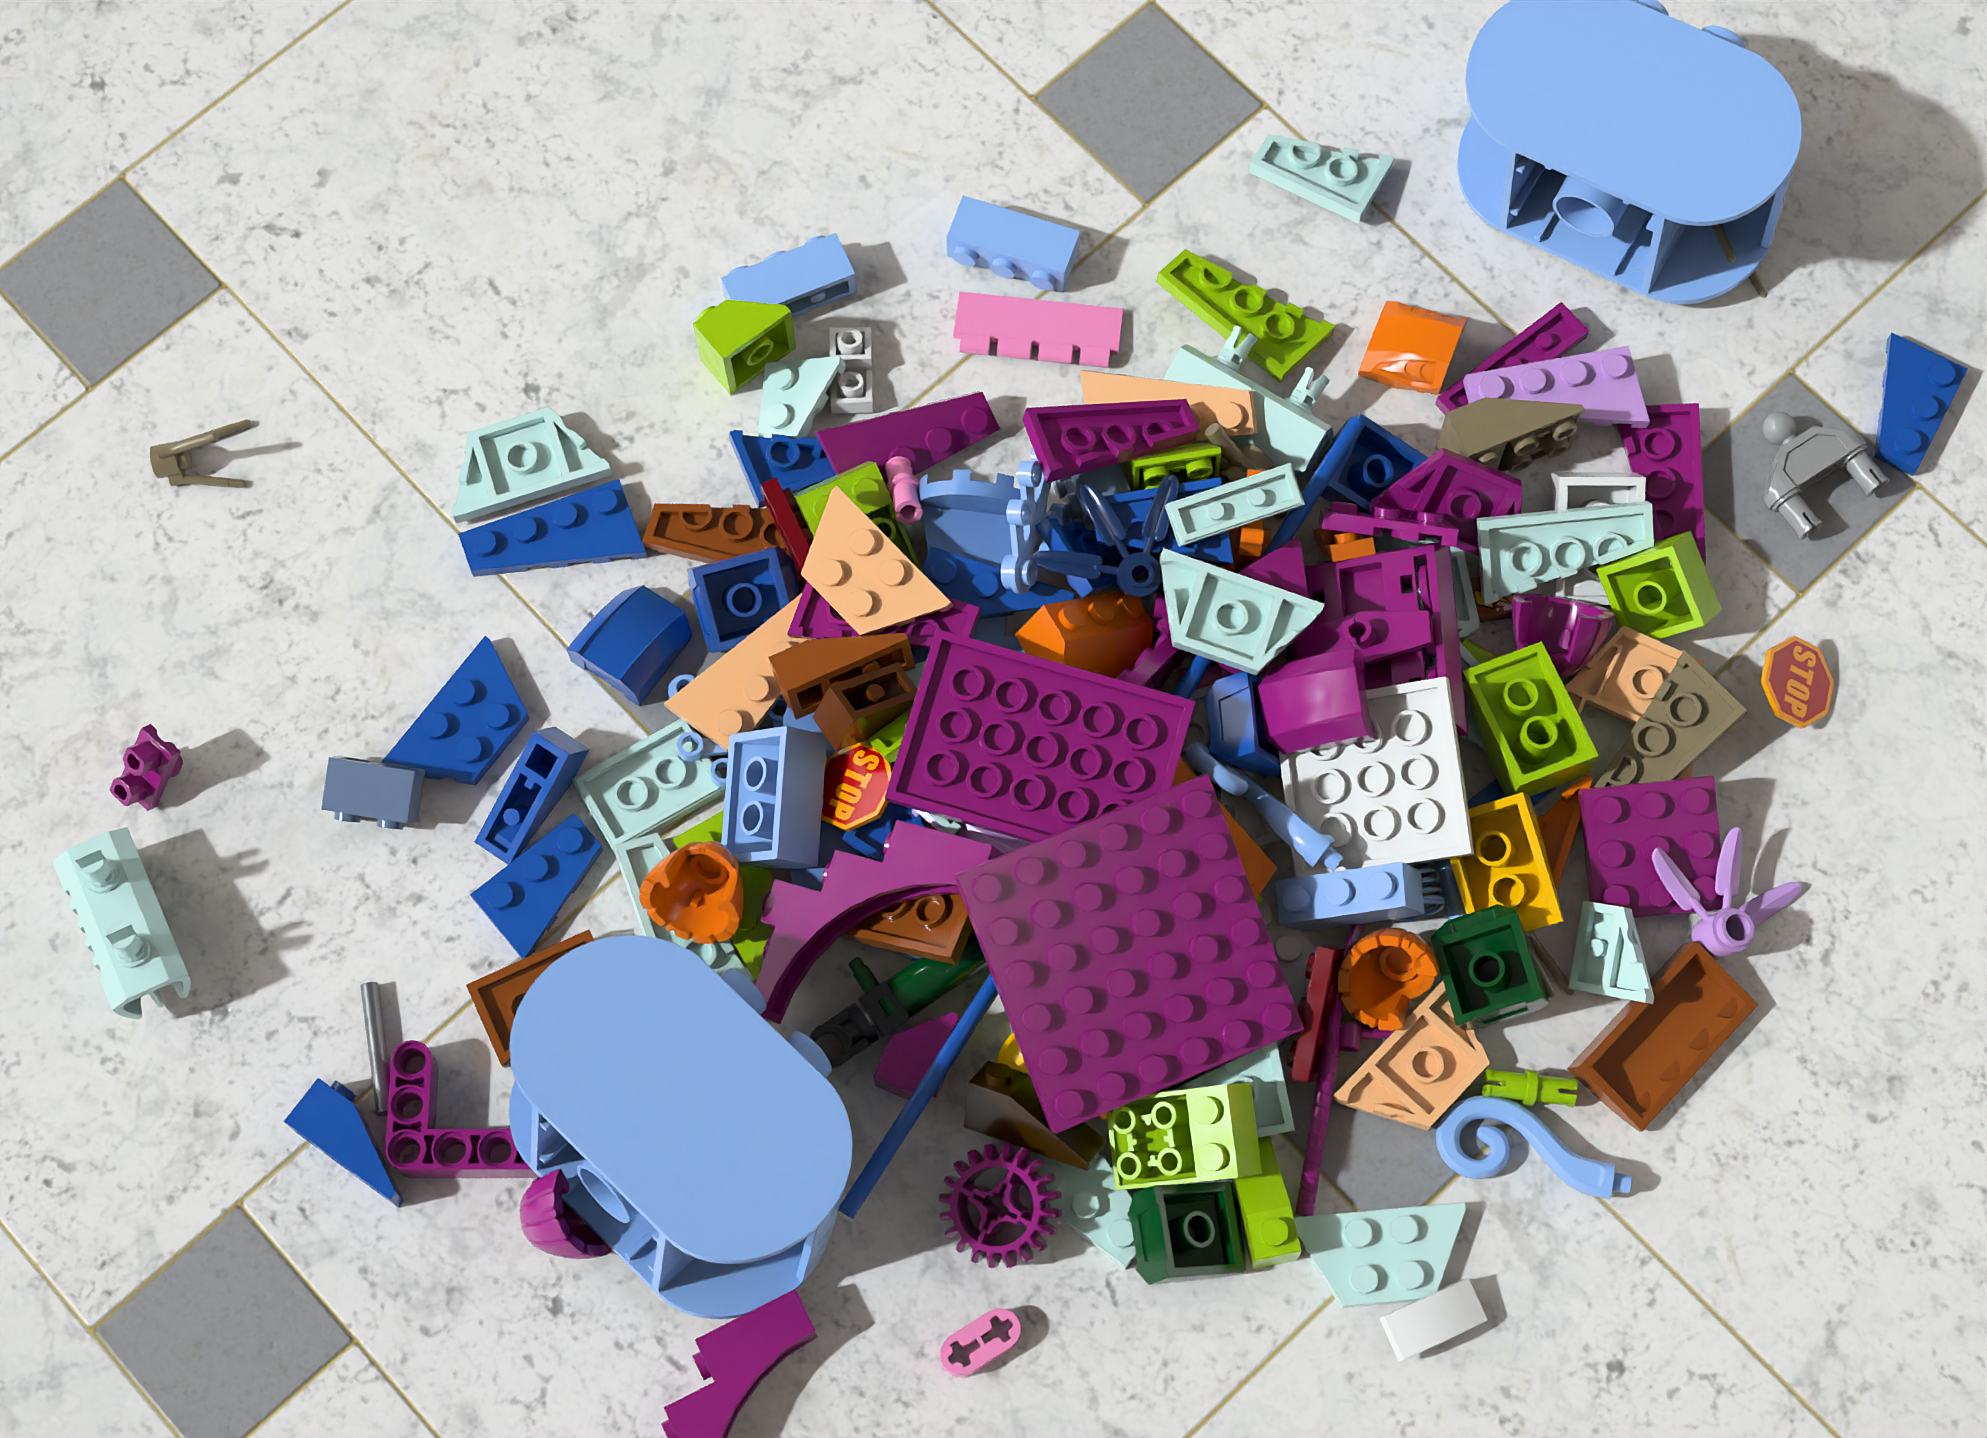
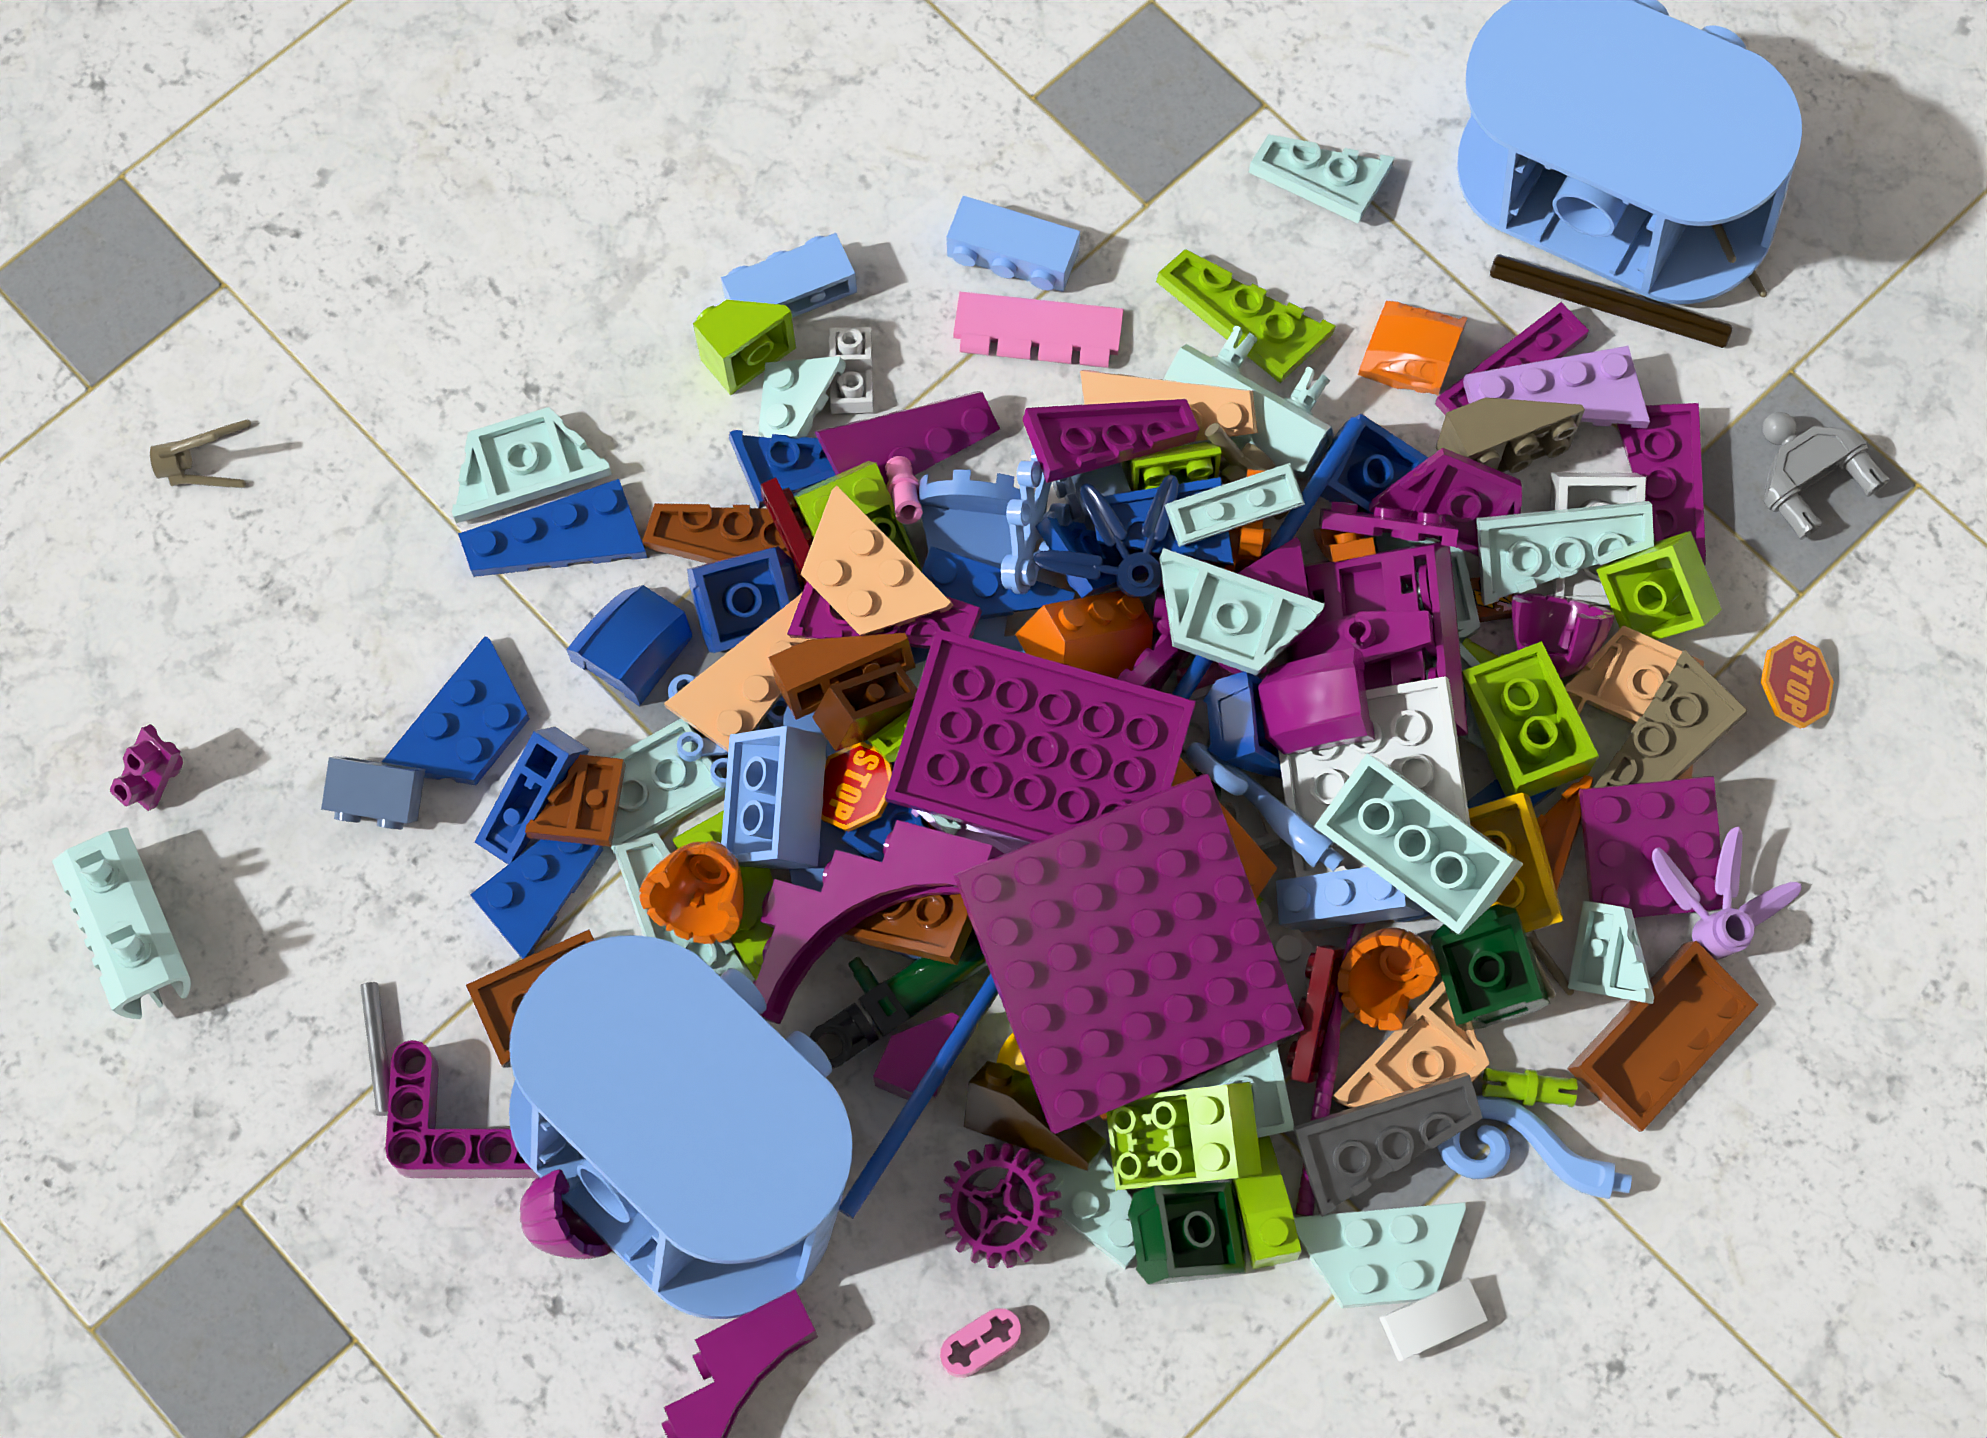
(341, 1132): blue slope -> none
(584, 804): none -> dark orange wing
(1352, 1033): magenta hand -> none
(1369, 1141): none -> flat silver wing
(1417, 844): none -> light aqua slope
(1611, 301): none -> dark brown axle
(1914, 402): blue wing -> none

